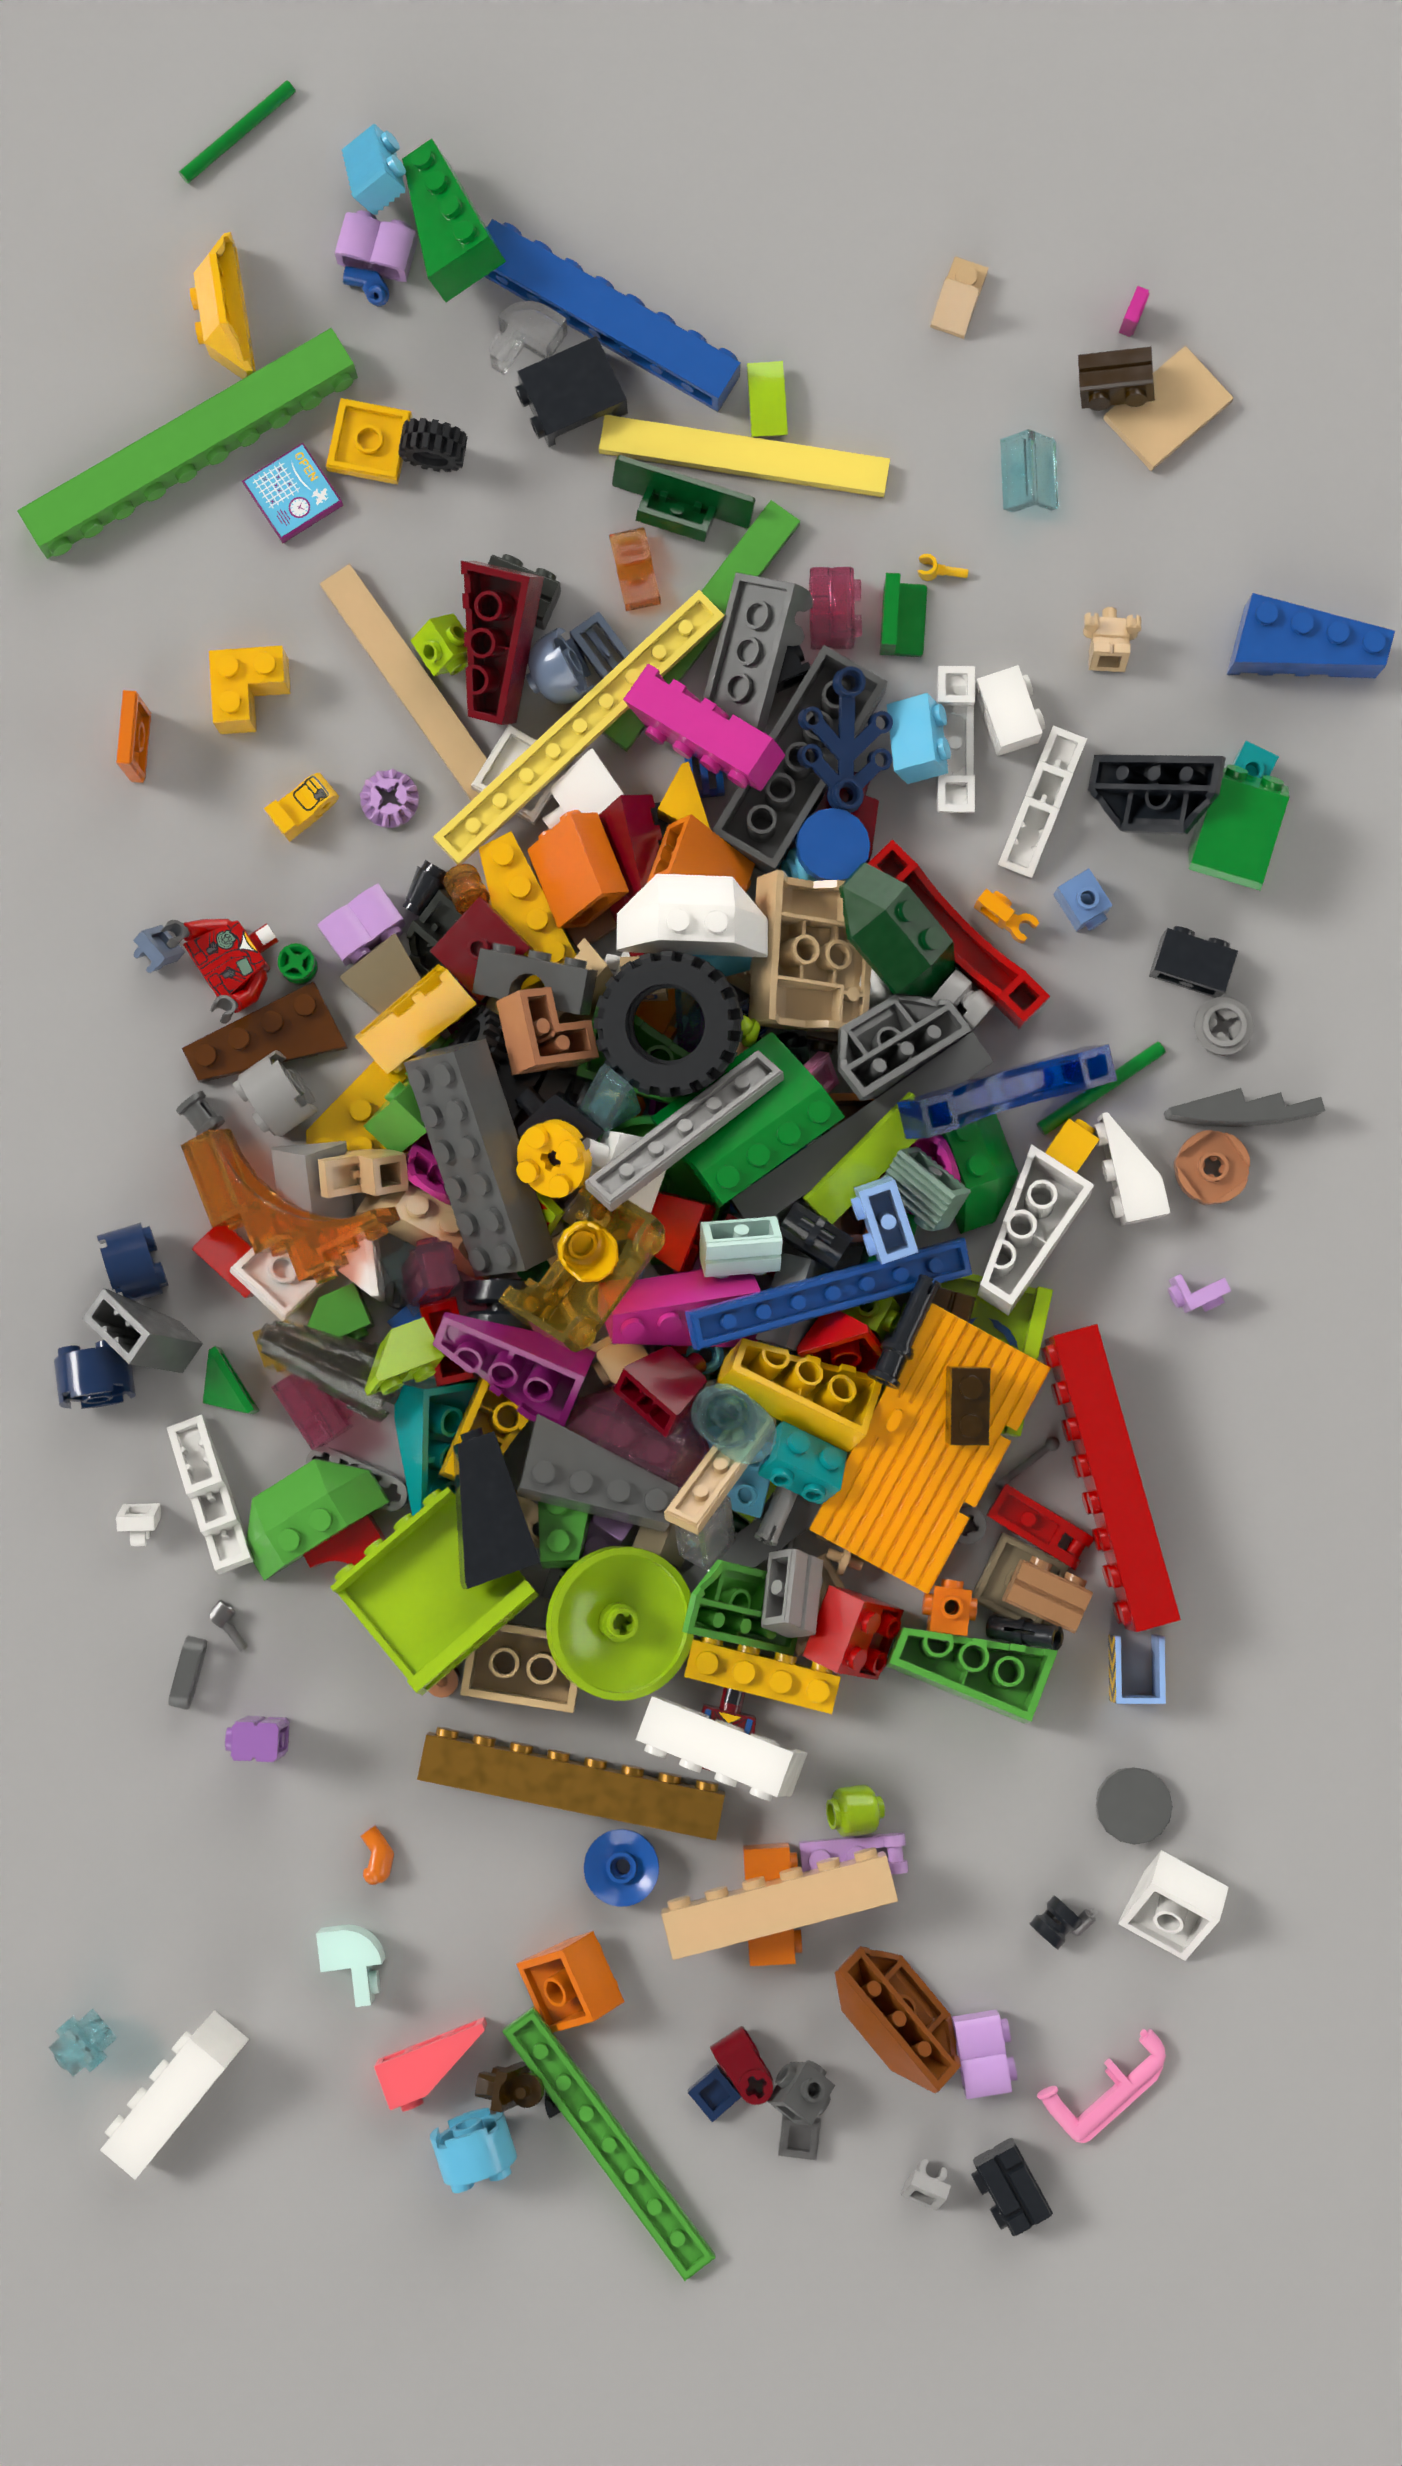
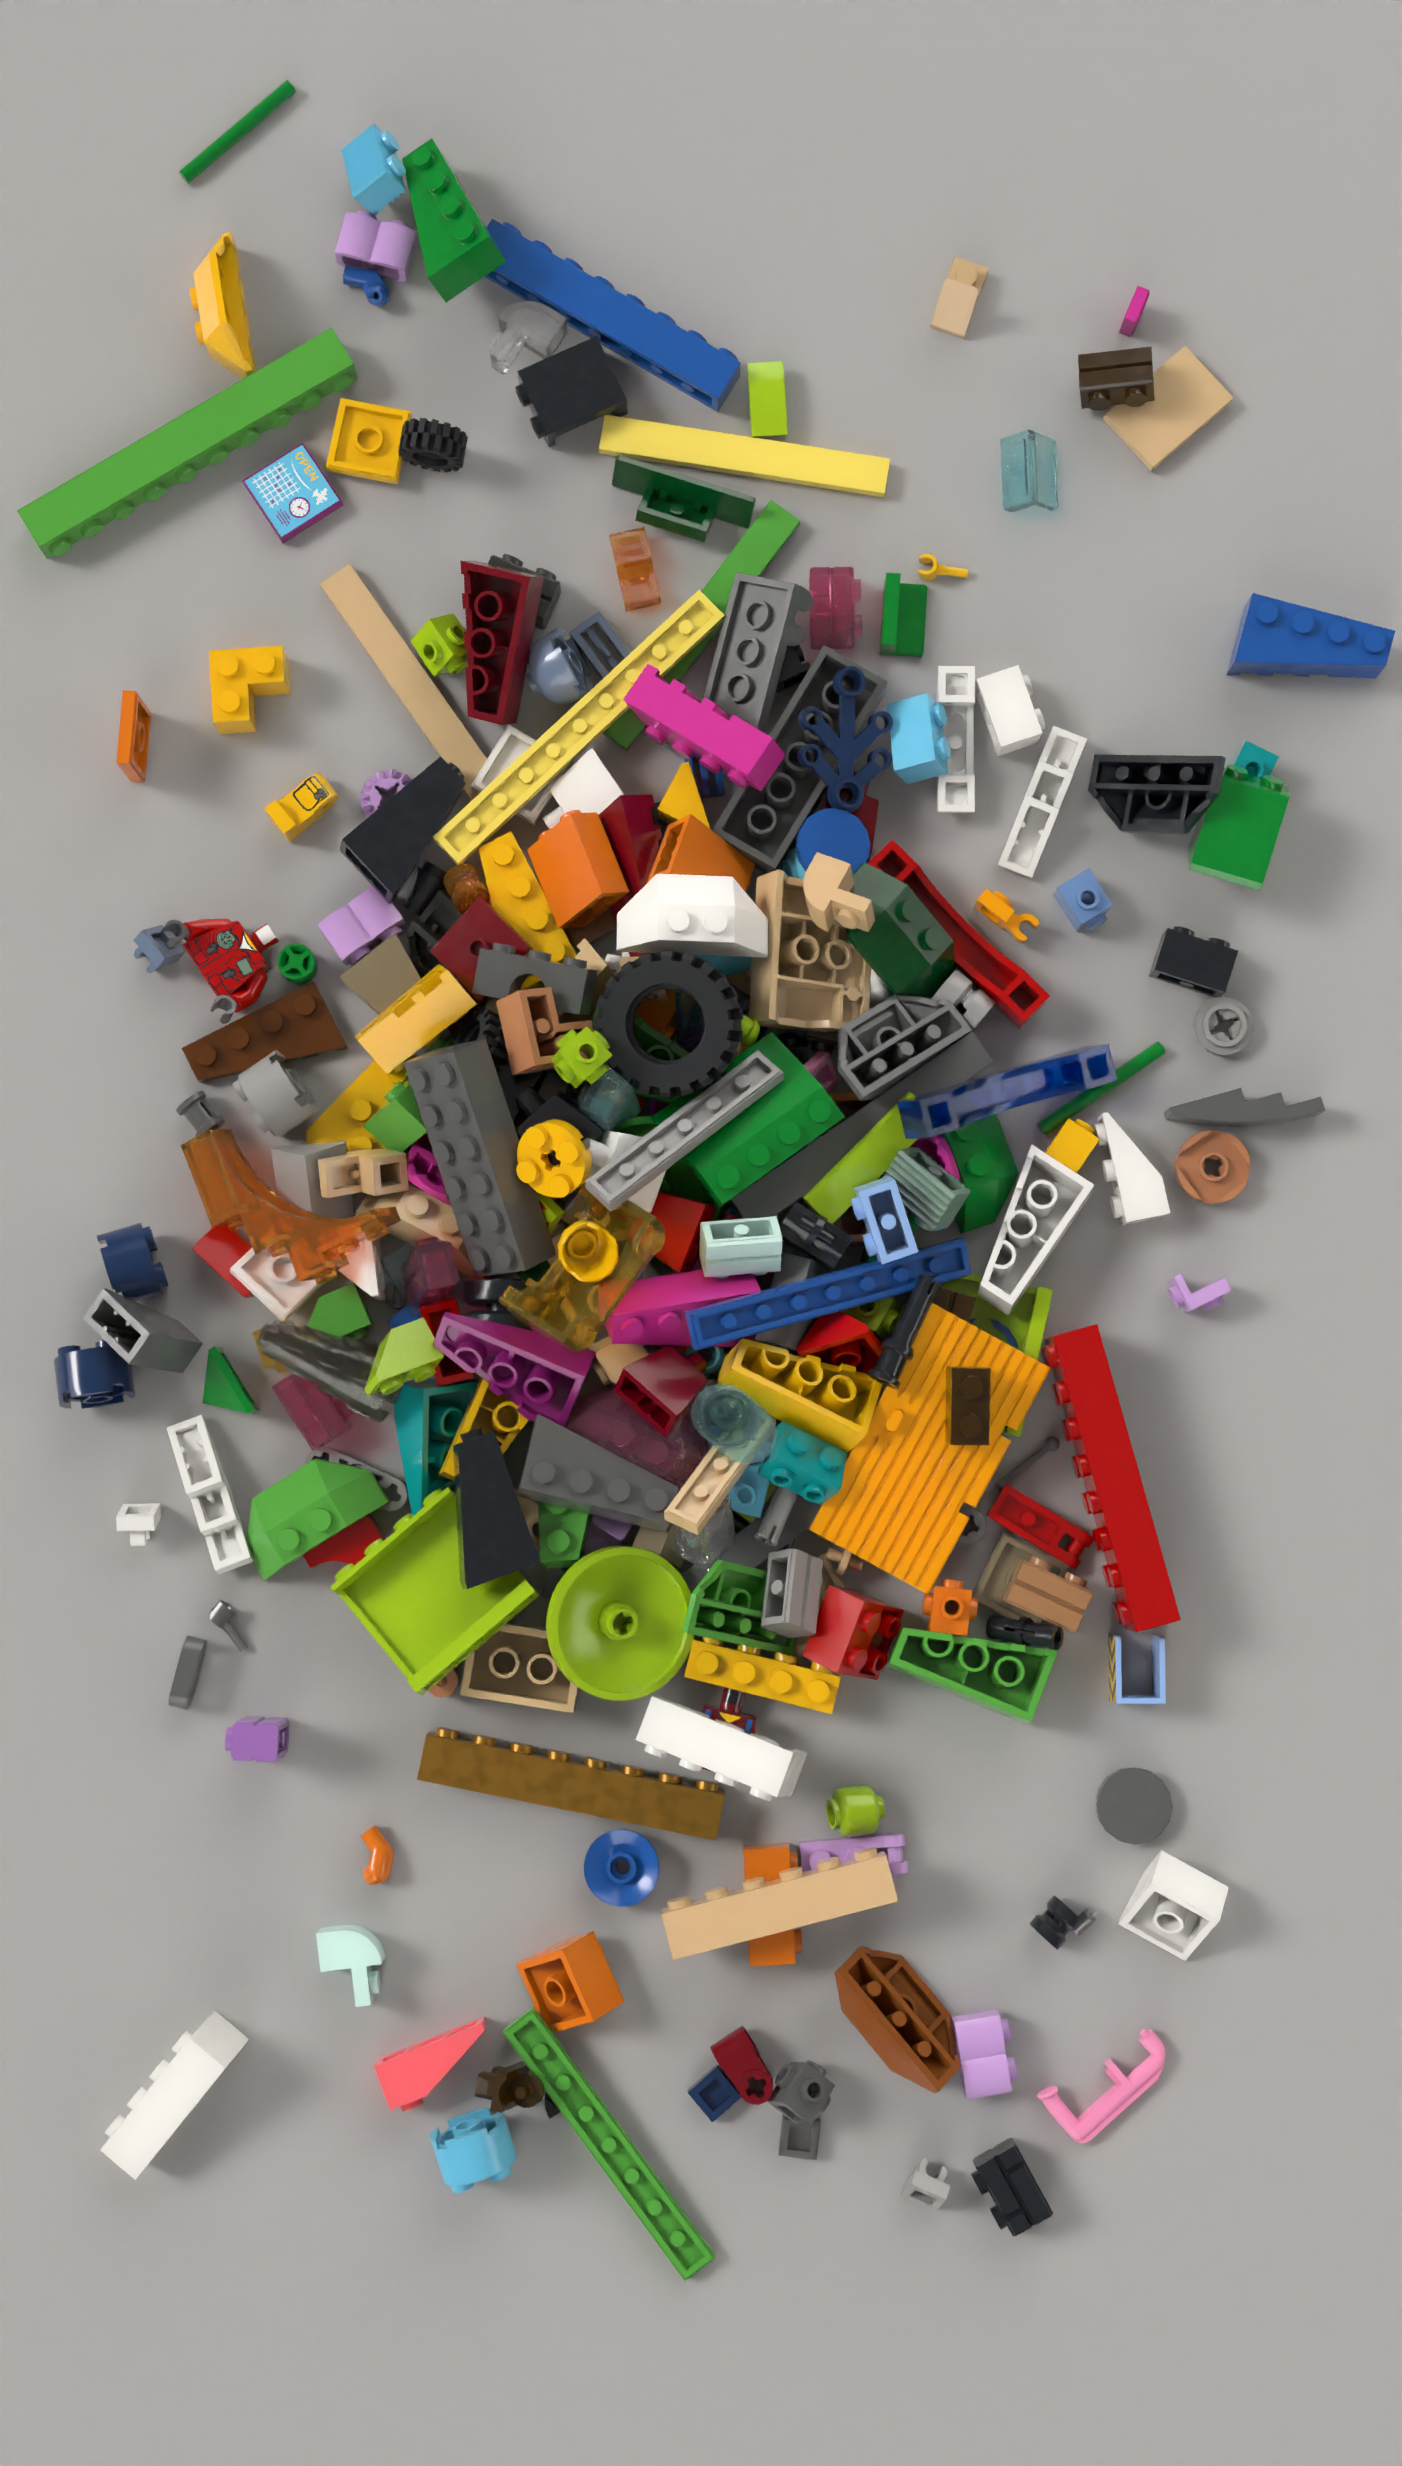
(82, 2043): clear light blue brick -> none
(402, 829): none -> black slope
(575, 1068): none -> lime brick
(829, 896): none -> tan brick
(1110, 639): tan piece -> none

